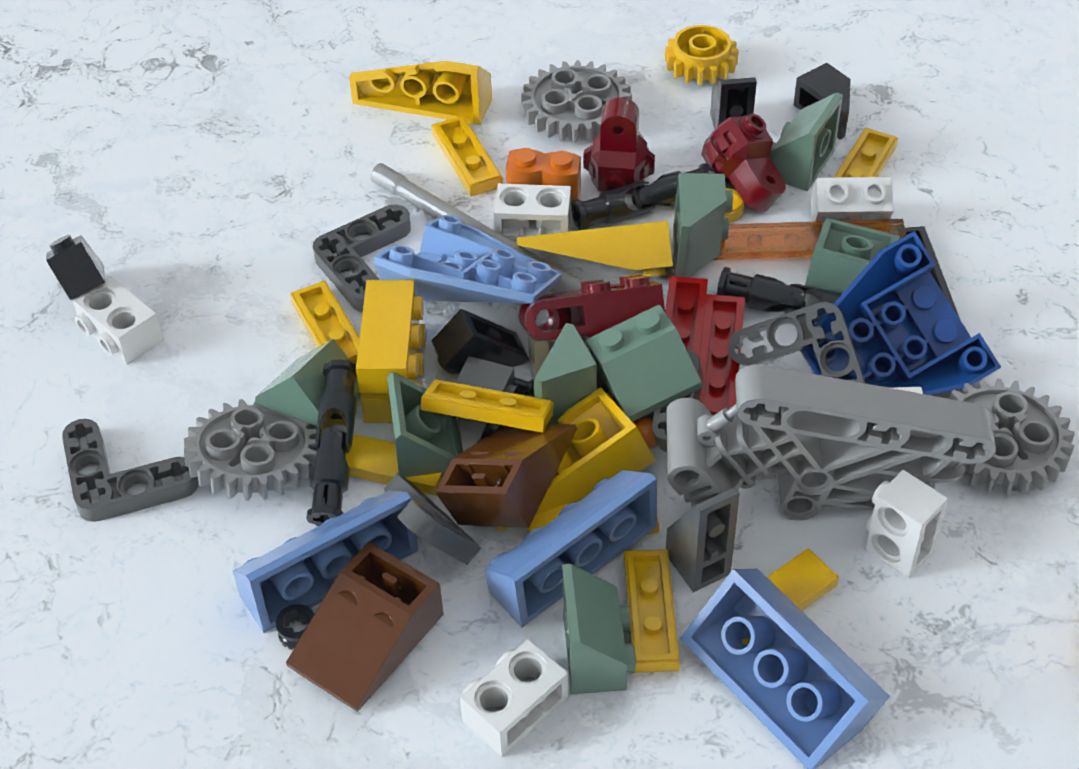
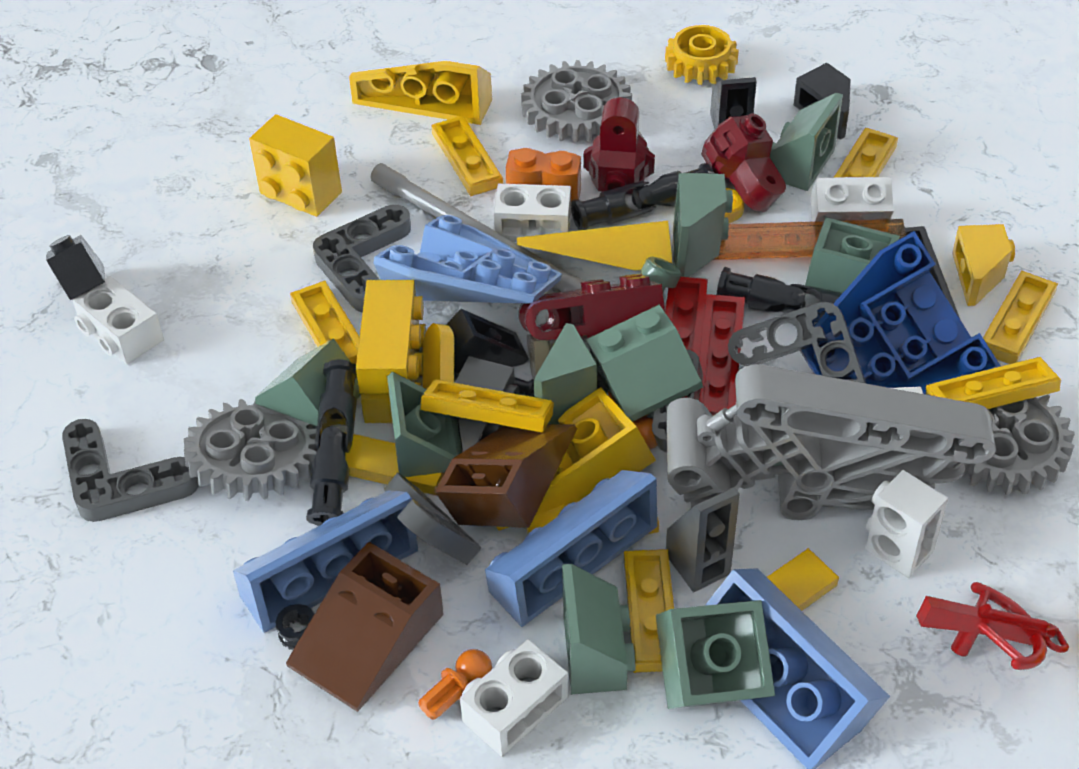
(296, 165): none -> yellow brick
(438, 354): none -> yellow tile
(469, 666): none -> orange axle
(661, 272): none -> sand green tile
(714, 654): none -> sand green slope
(981, 259): none -> yellow slope
(995, 624): none -> red piece
(1000, 384): none -> yellow tile
(1019, 316): none -> yellow tile

